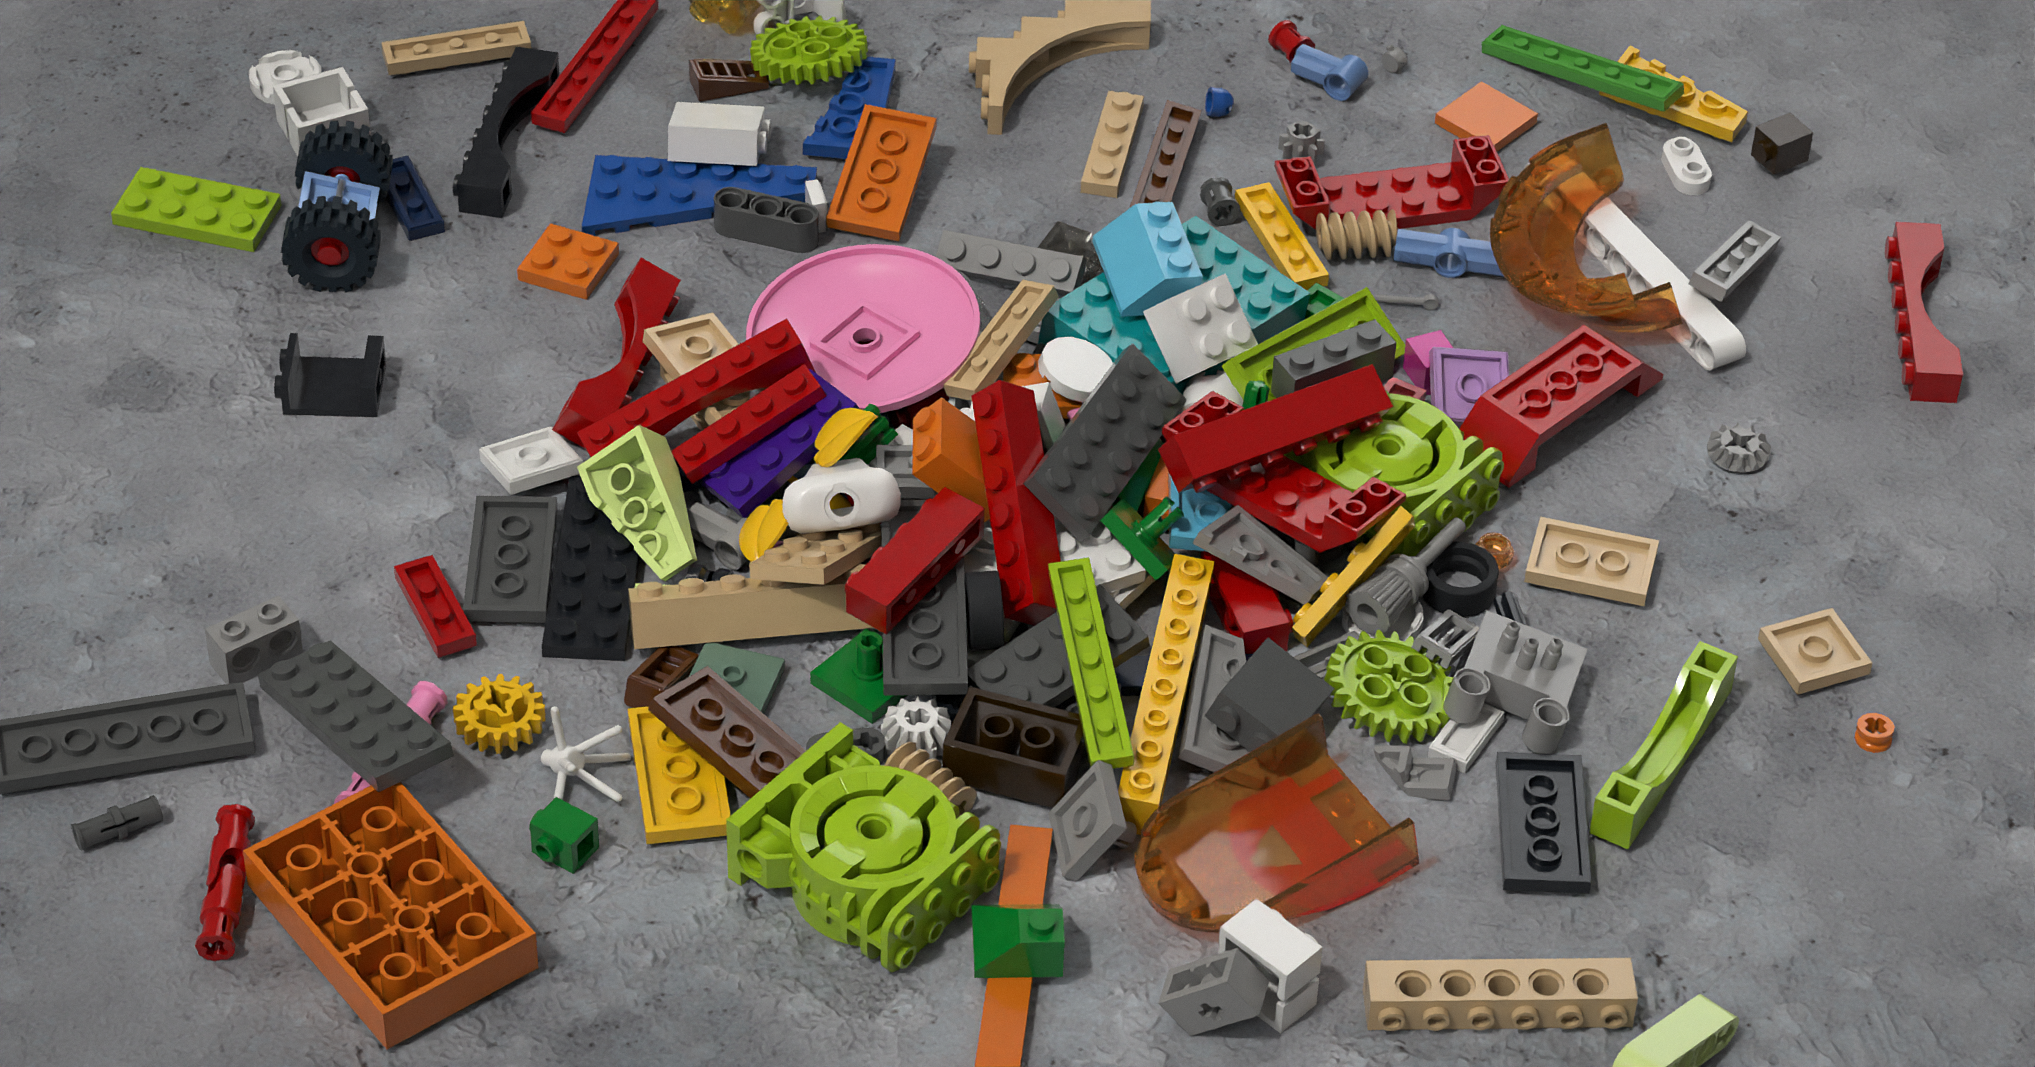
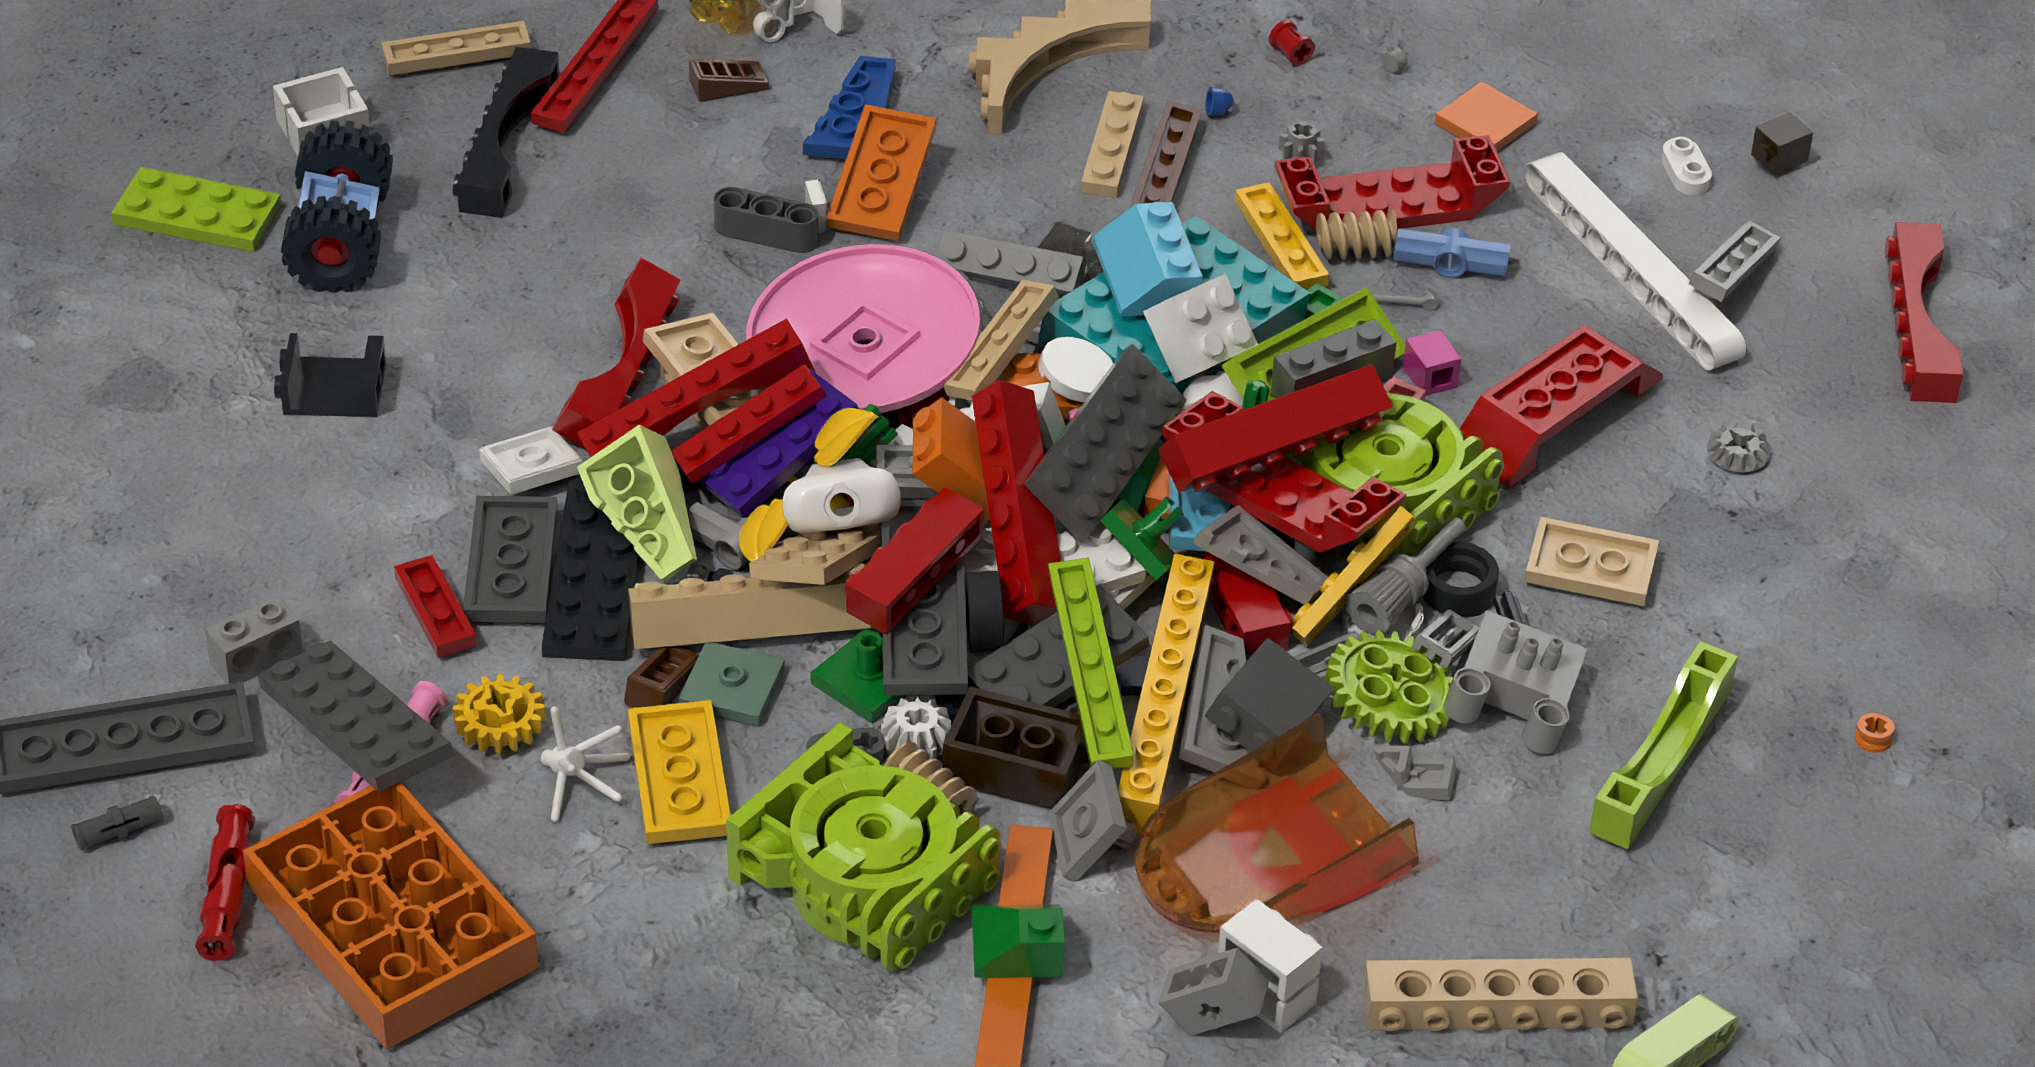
(277, 69): white tile -> none
(412, 202): dark blue tile -> none
(564, 835): green brick -> none
(568, 261): orange plate -> none
(675, 192): blue wing -> none
(718, 133): white brick -> none
(726, 730): reddish brown plate -> none
(808, 50): lime gear -> none
(1217, 204): dark grey bush -> none
(1336, 75): medium blue piece -> none
(1462, 376): lavender tile -> none
(1466, 740): white tile -> none
(1499, 547): clear orange plate -> none
(1538, 231): clear orange windscreen -> none
(1542, 823): black plate -> none
(1583, 68): bright green tile -> none
(1695, 108): yellow wing -> none
(1815, 651): tan plate -> none

